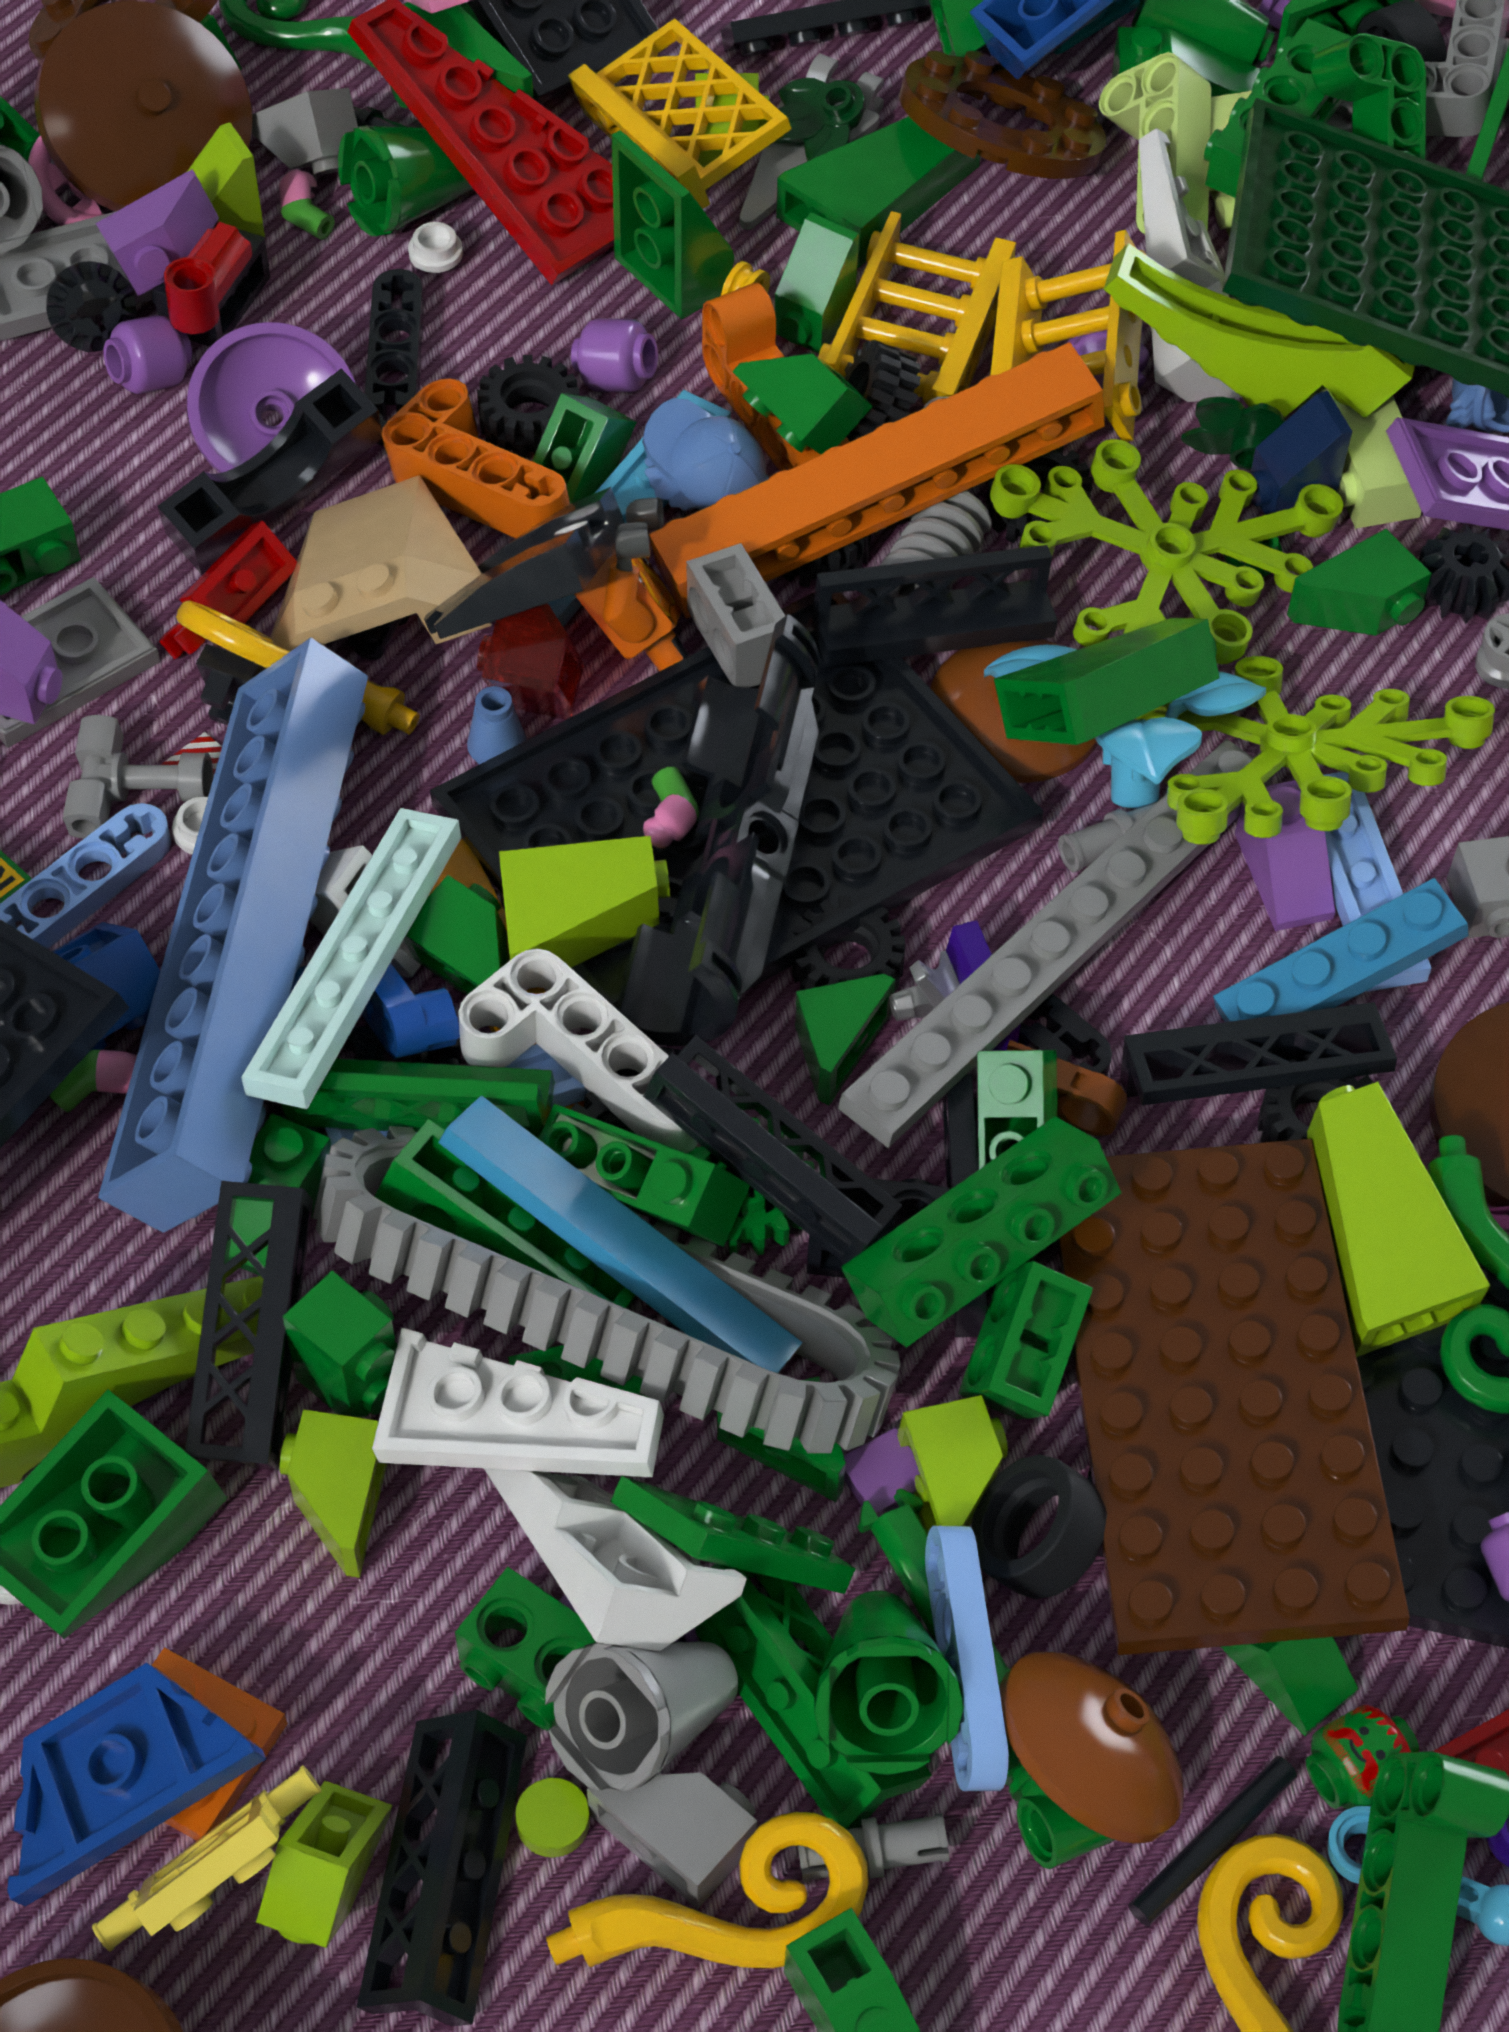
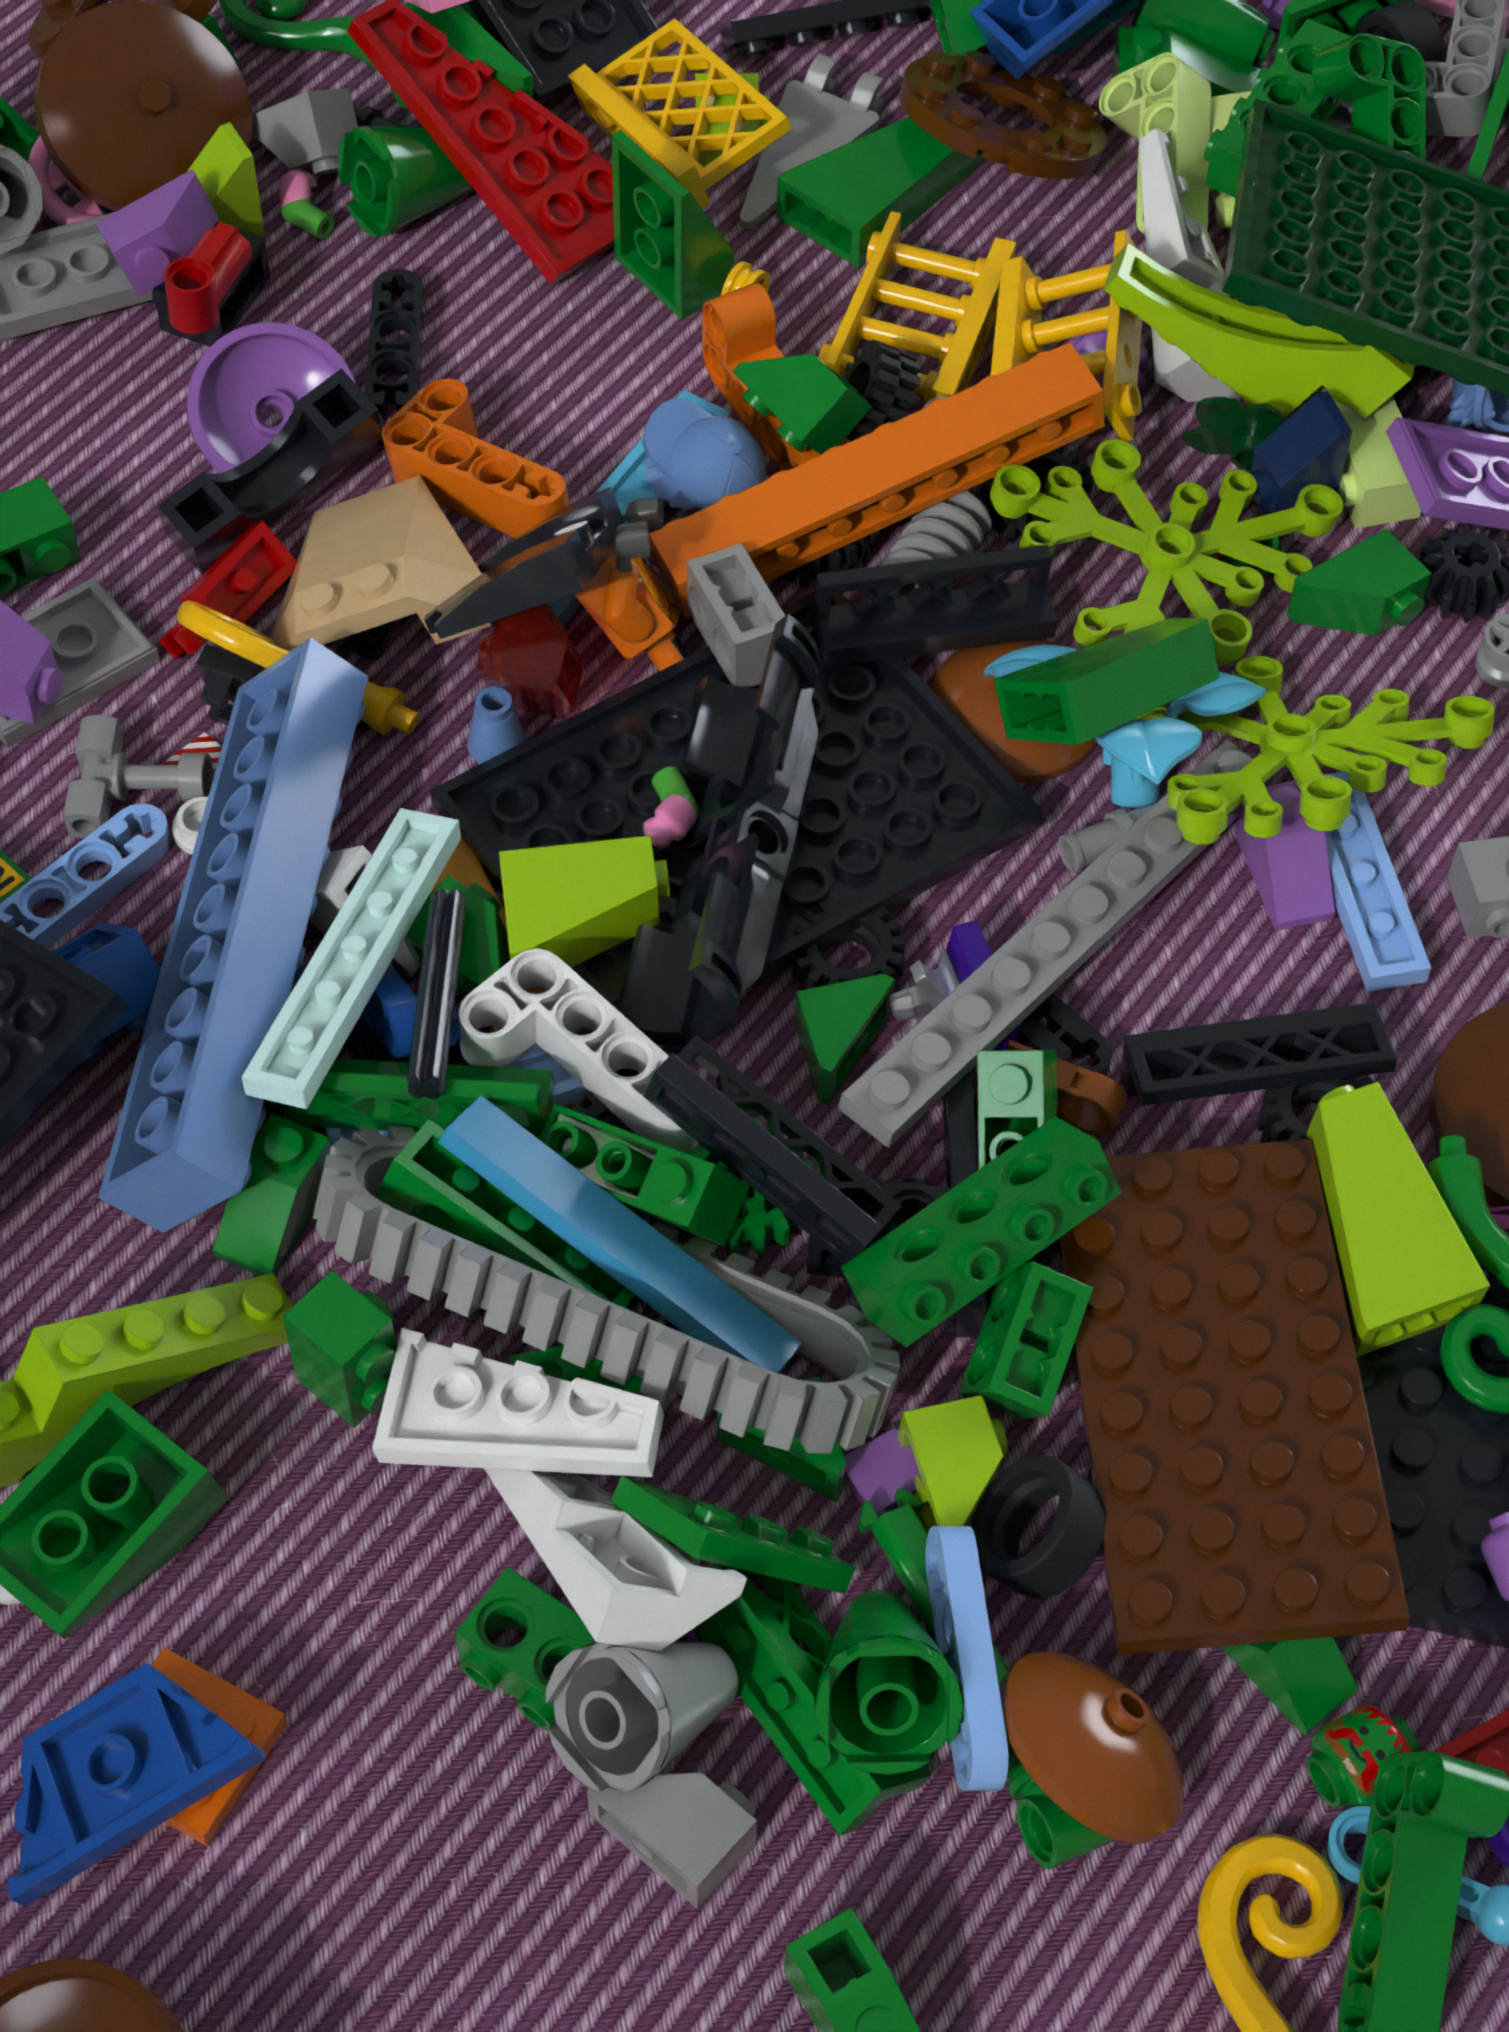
(66, 297): black gear -> none
(97, 1072): arm -> none
(147, 354): medium lavender head -> none
(233, 1848): light yellow plate -> none
(272, 1357): black fence -> none
(322, 1864): lime slope -> none
(335, 1481): lime slope -> none
(435, 248): white plate -> none
(436, 994): none -> black axle
(458, 1866): black fence -> none
(515, 386): black tyre -> none
(552, 1817): lime tile -> none
(583, 443): green slope -> none
(614, 355): medium lavender head -> none
(637, 1921): yellow plant -> none
(815, 118): dark green plate -> none
(817, 283): green slope -> none
(888, 1846): light grey pin -> none
(1212, 1841): black bar -> none
(1350, 957): dark azure plate -> none

